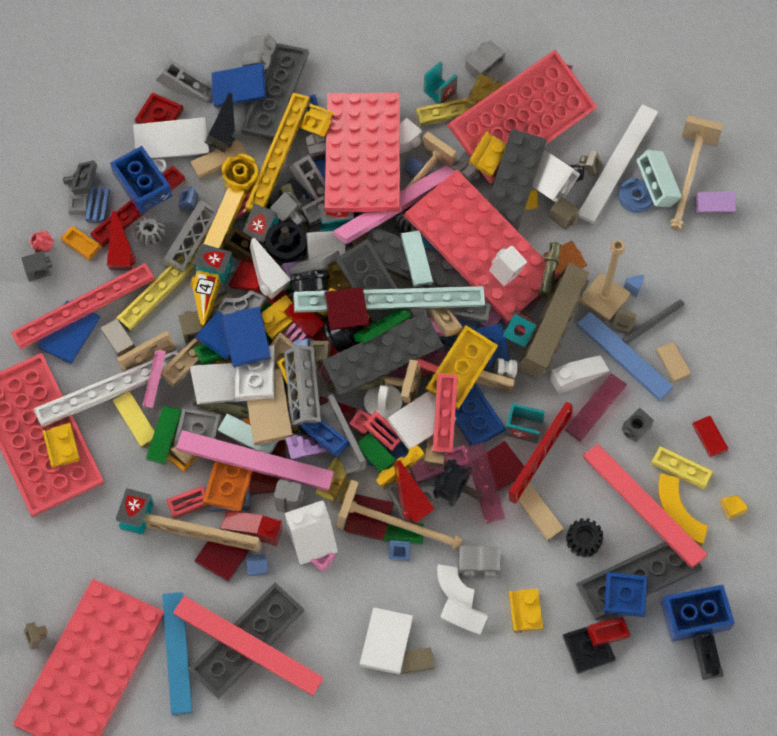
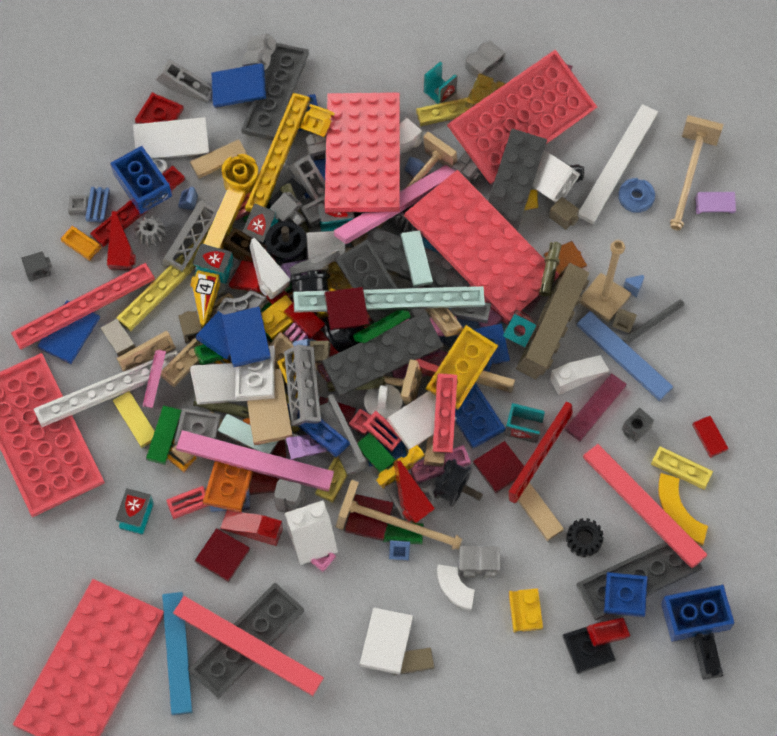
(35, 634): dark tan tile -> none
(41, 241): coral gear -> none
(61, 445): yellow plate -> none
(82, 178): dark grey plate -> none
(203, 532): tan tile -> none
(223, 127): black slope -> none
(257, 564): medium blue slope -> none
(339, 494): clear yellow tile -> none
(463, 616): white slope -> none
(485, 483): clear pink tile -> none
(488, 154): yellow plate -> none
(505, 368): white wheel -> none
(507, 265): white brick -> none
(591, 162): dark tan tile -> none
(659, 178): light aqua brick -> none
(673, 362): tan tile -> none
(733, 506): yellow slope -> none

